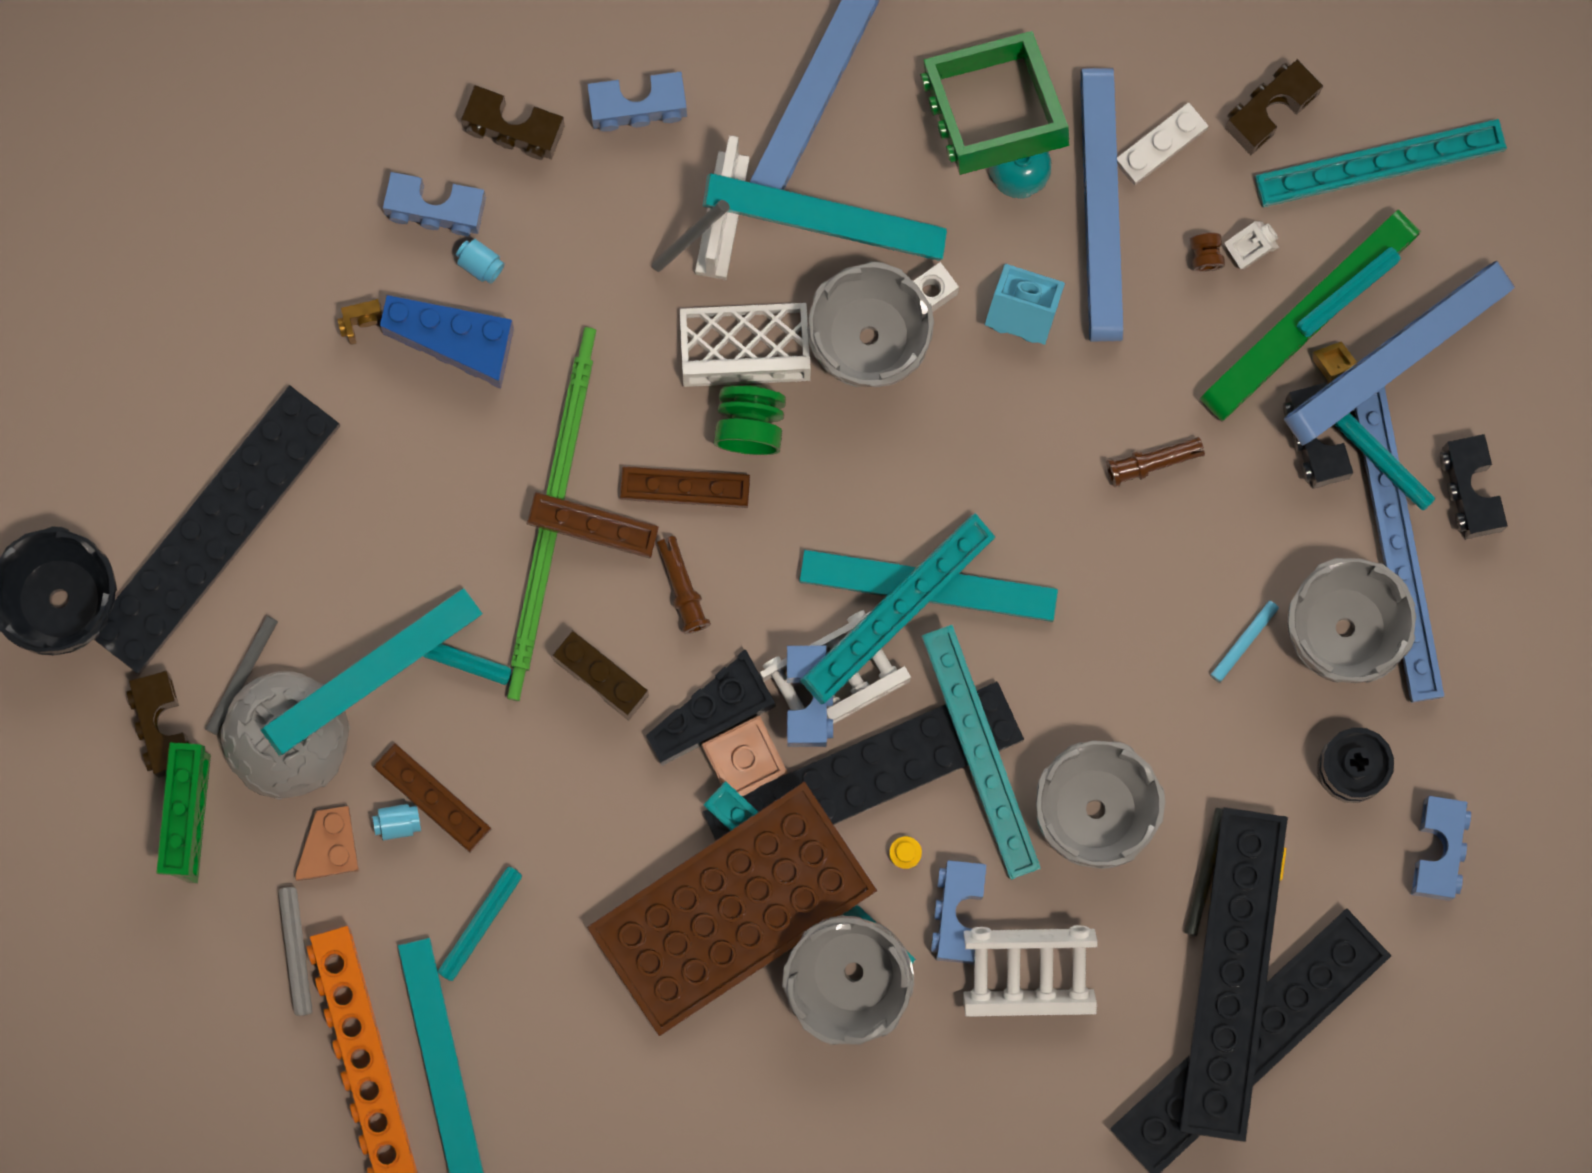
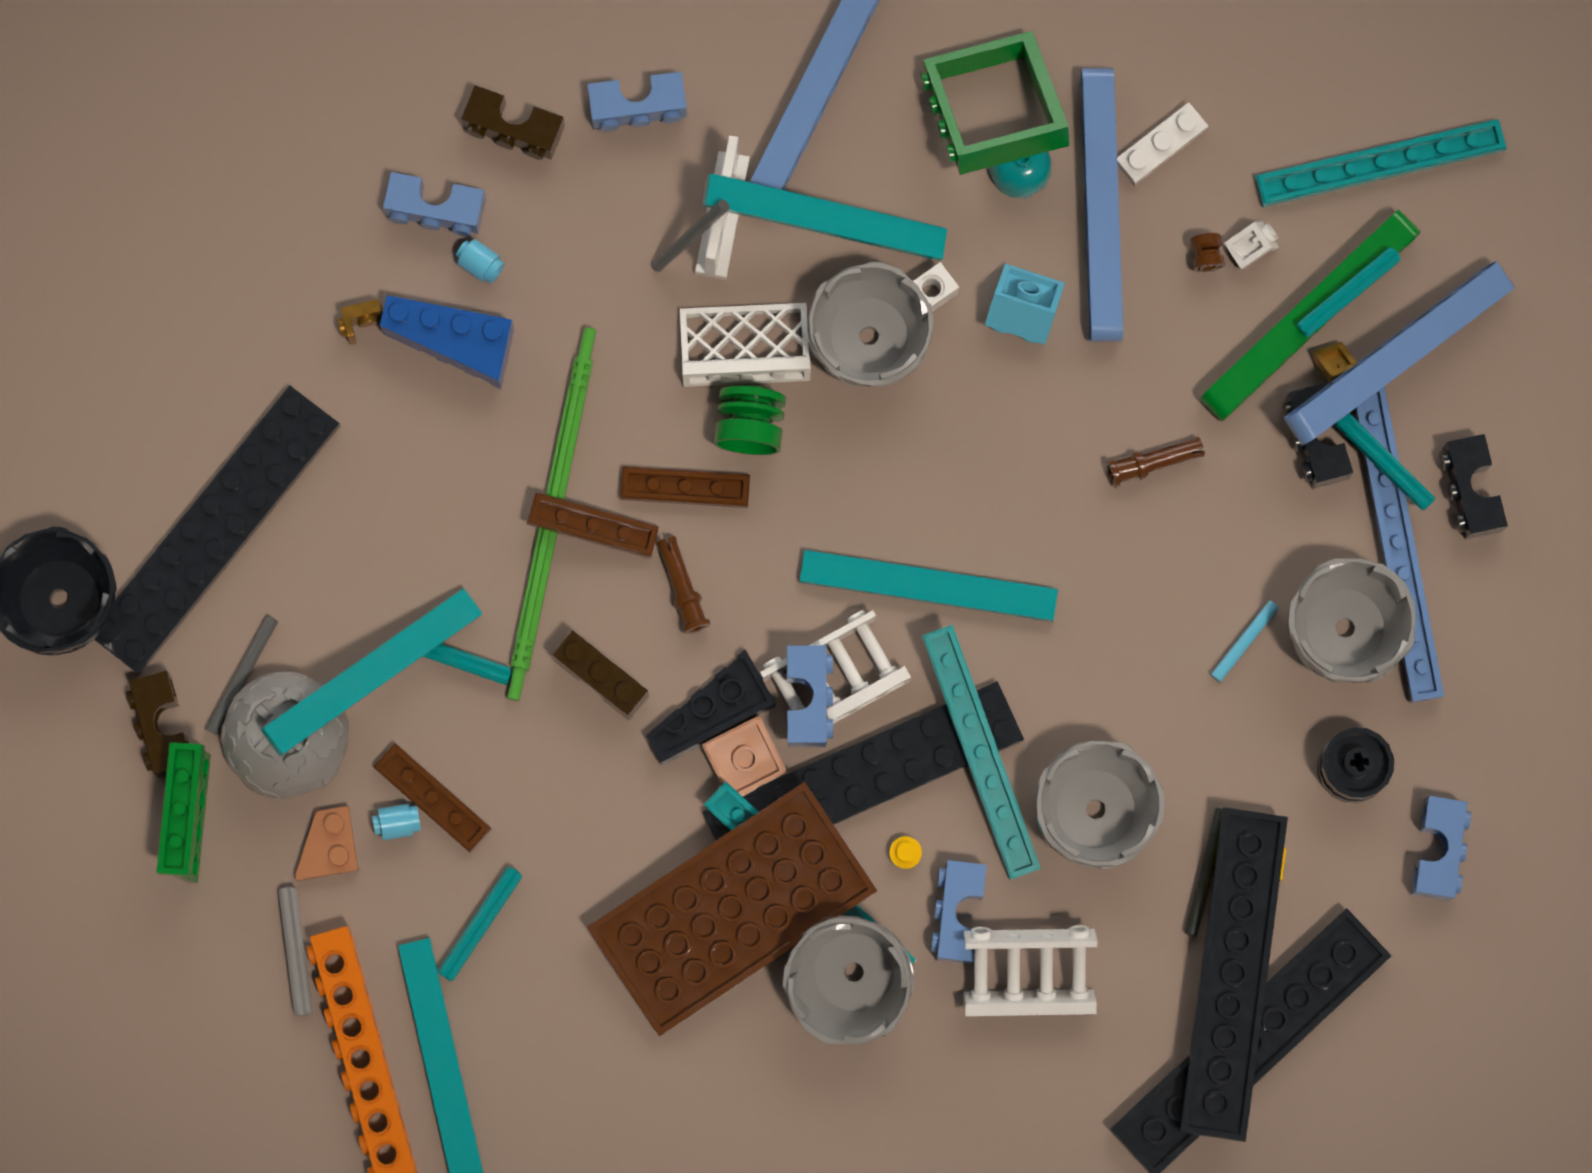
(897, 609): teal tile -> none
(1292, 87): dark brown arch -> none

